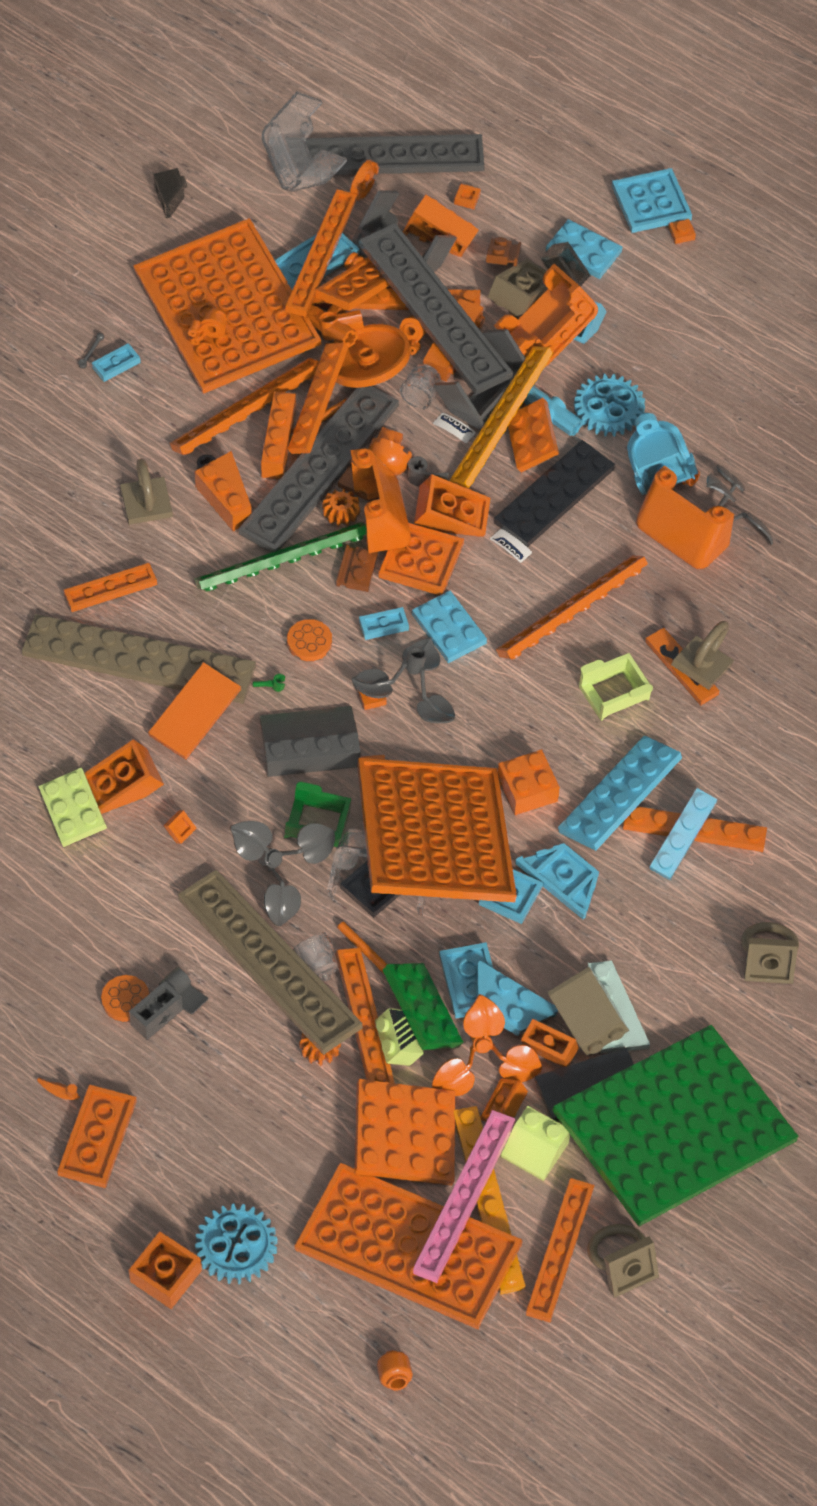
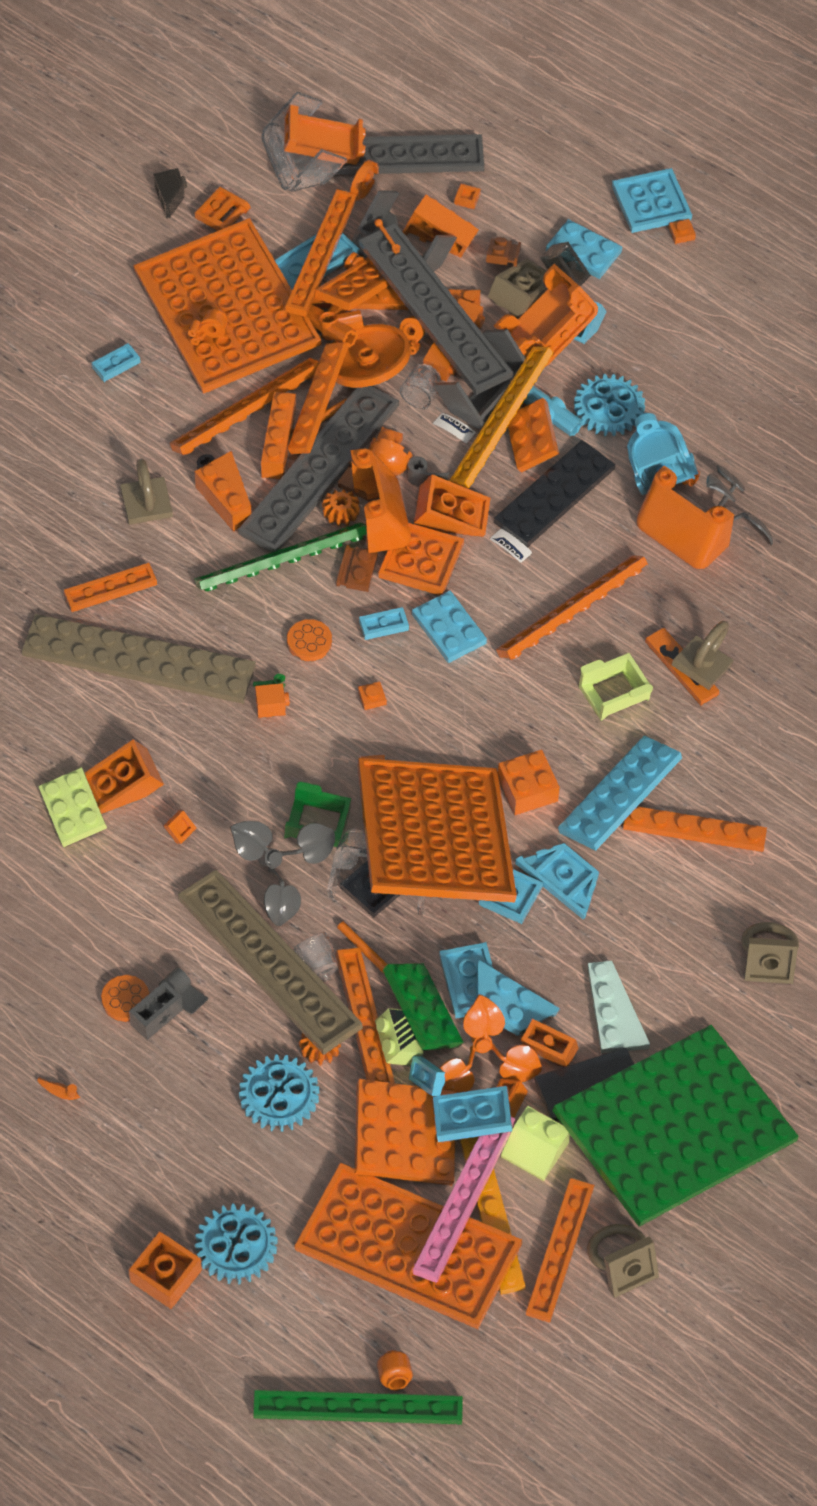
(83, 362): dark grey hinge -> none
(97, 1136): orange plate -> none
(194, 711): orange tile -> none
(218, 205): none -> orange plate
(262, 1080): none -> medium azure gear
(271, 700): none -> orange brick
(309, 135): none -> orange panel
(310, 741): dark grey slope -> none
(358, 1407): none -> green plate
(395, 247): none -> orange hinge
(416, 659): dark grey plant -> none
(427, 1076): none -> medium azure plate
(472, 1114): none -> medium azure plate
(588, 1011): dark tan slope -> none
(683, 834): medium azure plate -> none

